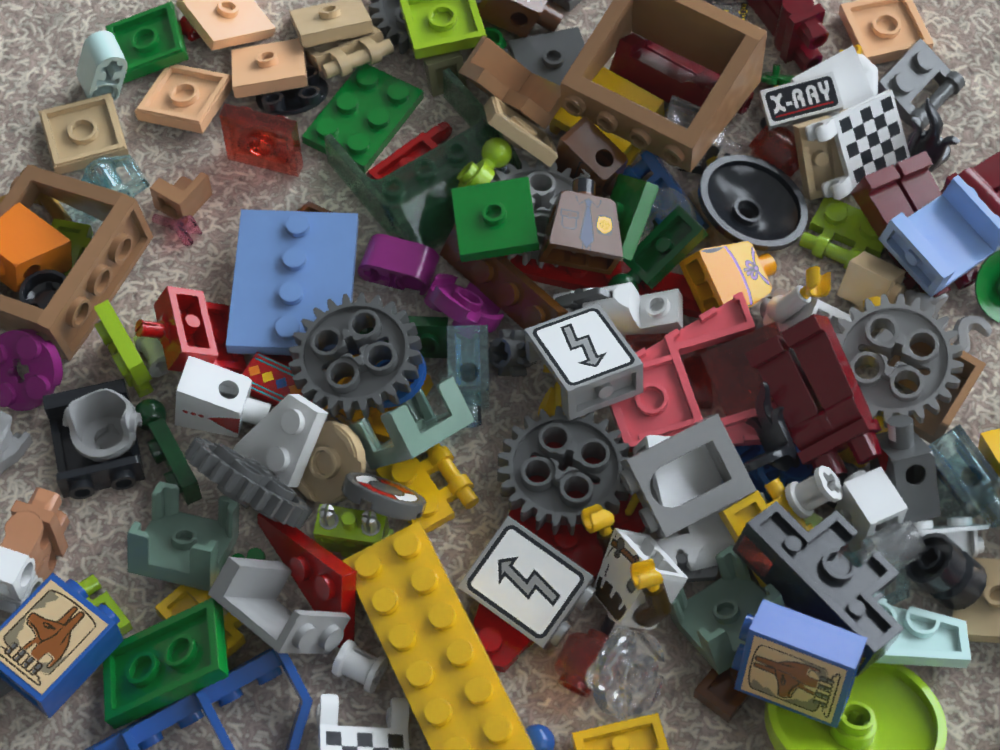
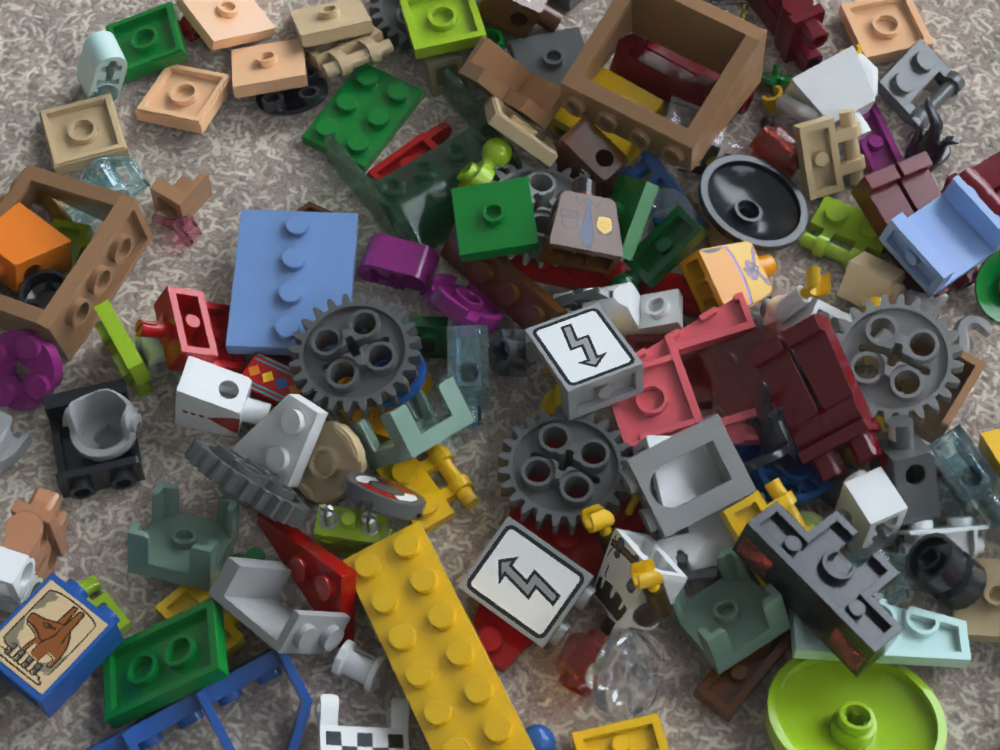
(165, 449): dark green plate -> none
(261, 139): clear red plate -> none
(797, 662): brick -> none
(801, 100): tile -> none
(813, 492): white bush -> none
(866, 141): white flag -> none
(896, 542): clear brick -> none

